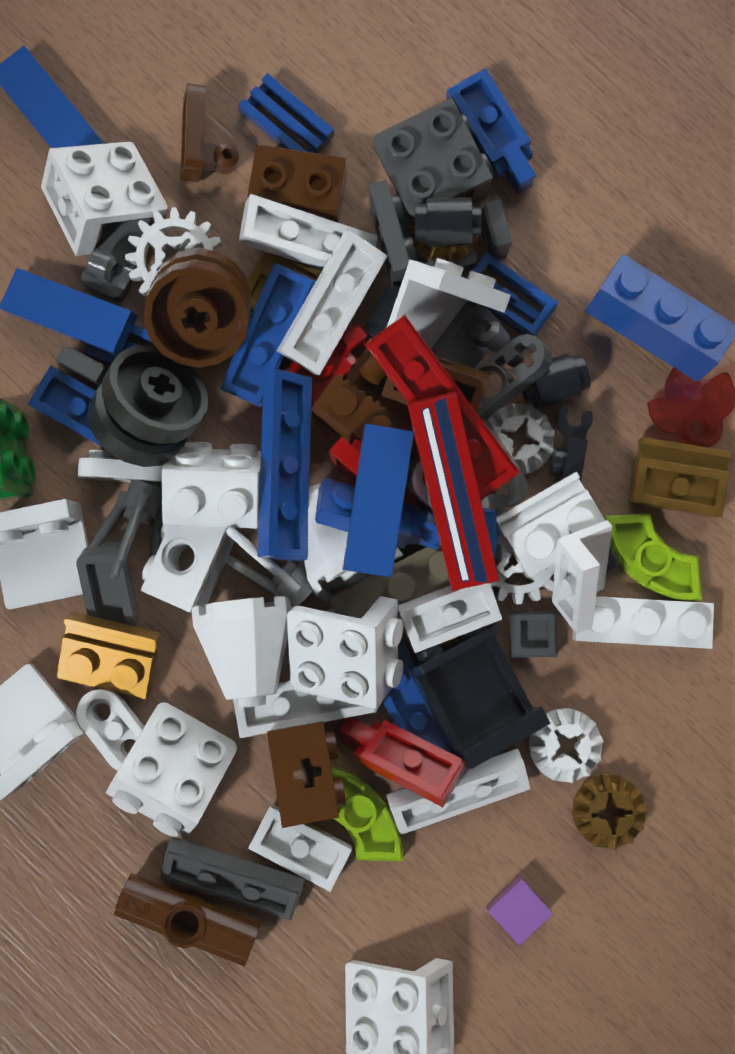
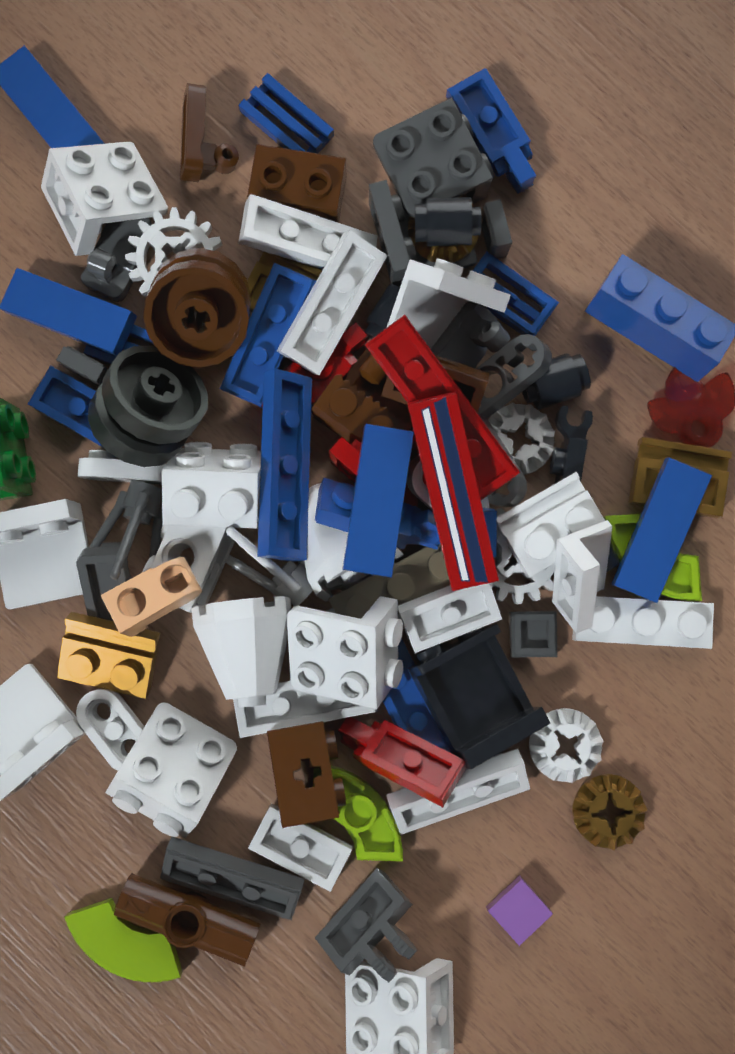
(122, 946): none -> lime tile
(151, 595): none -> light nougat leg
(364, 923): none -> dark grey hinge
(661, 529): none -> blue tile

